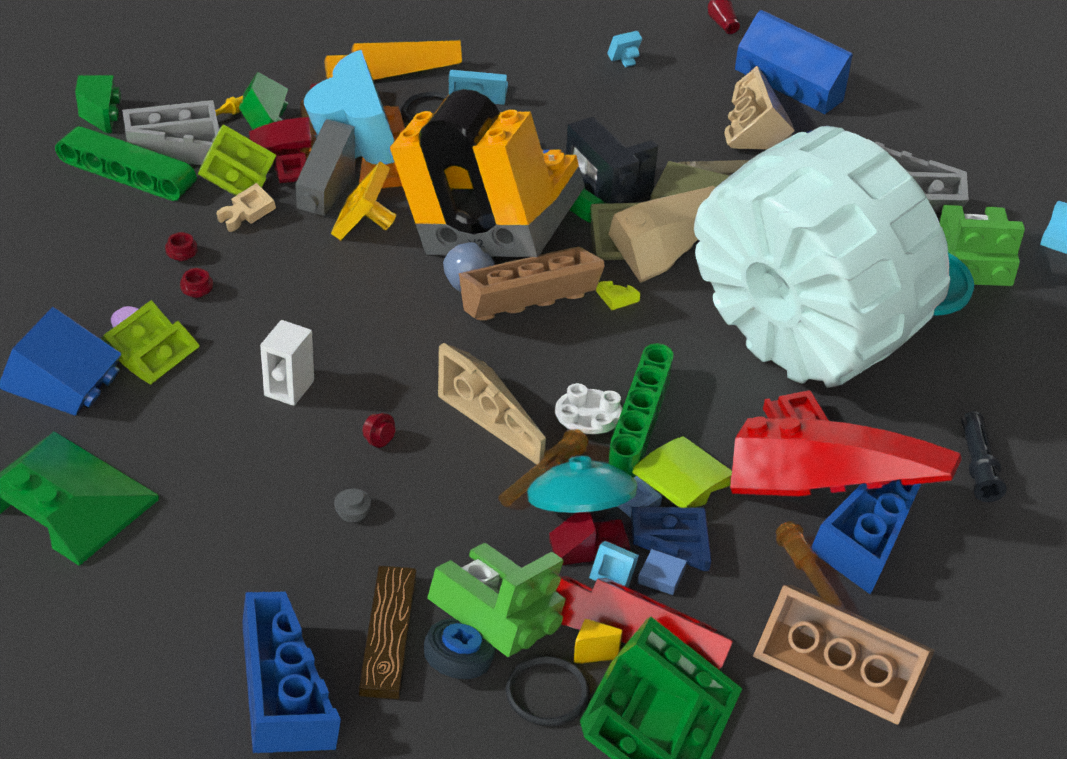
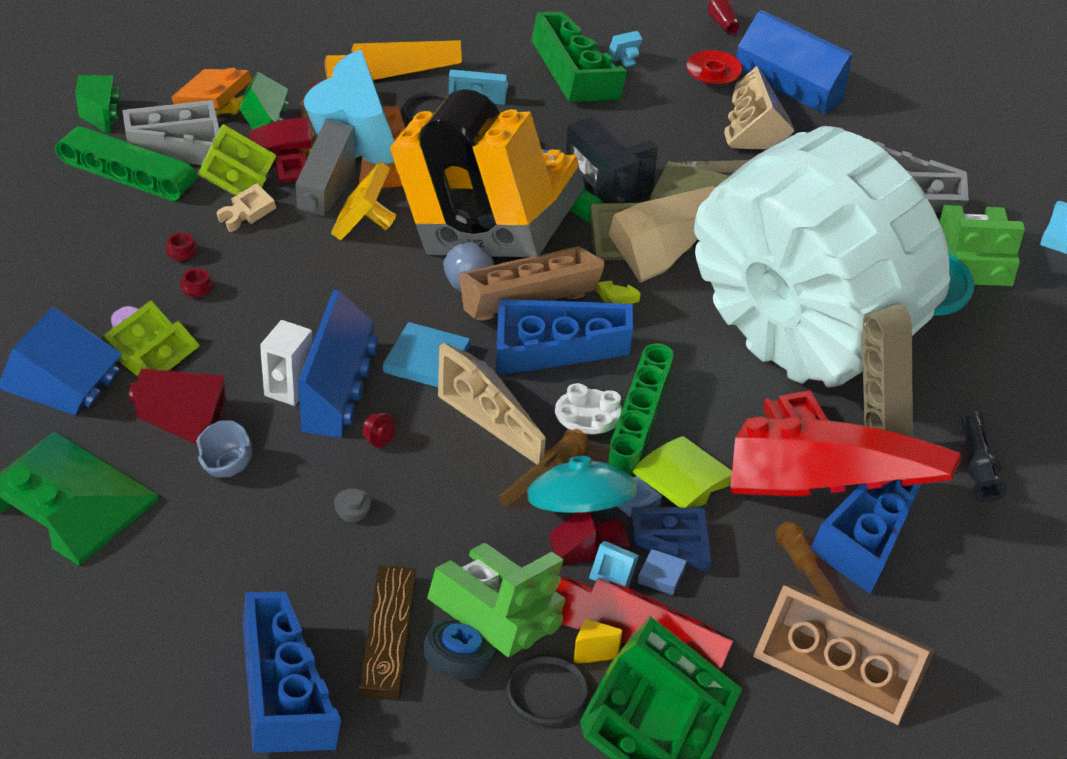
(179, 401): none -> dark red slope
(213, 85): none -> orange plate
(224, 449): none -> sand blue hair
(336, 368): none -> blue slope
(417, 353): none -> dark azure tile
(560, 333): none -> blue wedge
(574, 60): none -> green wedge
(714, 67): none -> red dish
(888, 370): none -> dark tan beam

